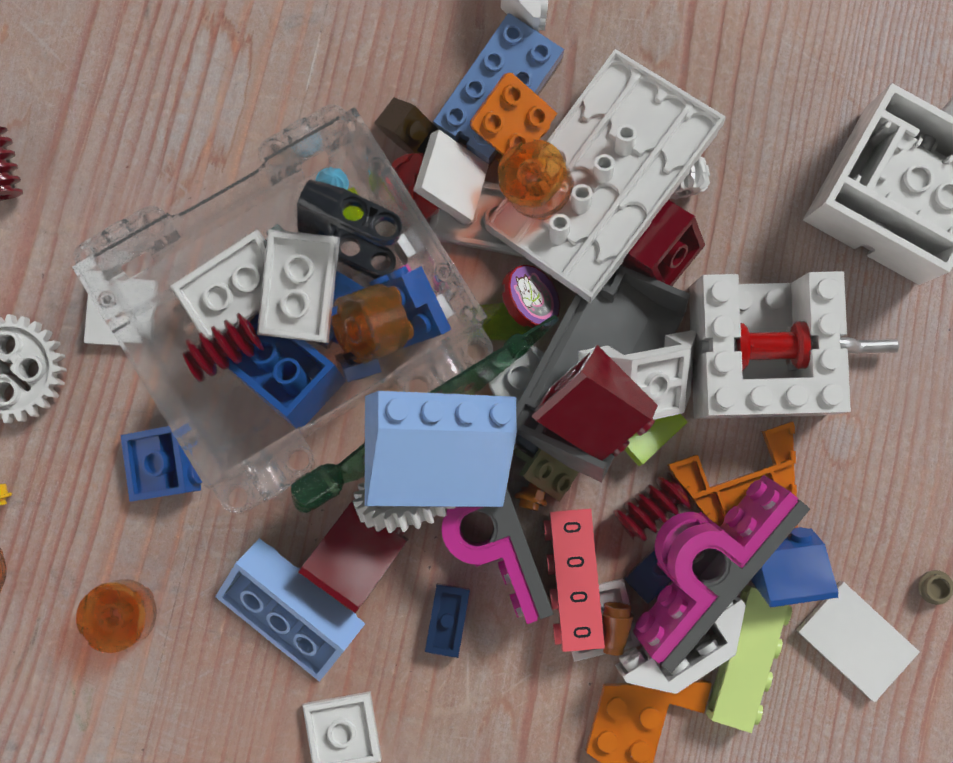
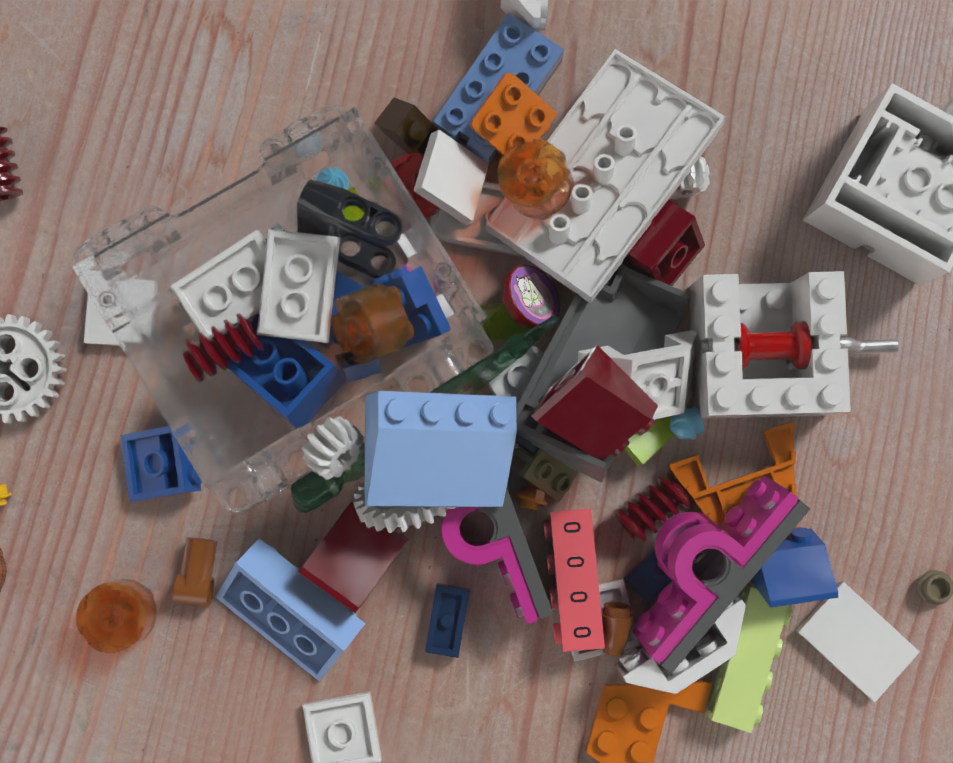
(195, 582): none -> dark orange piece
(333, 447): none -> white gear
(687, 424): none -> medium azure plate

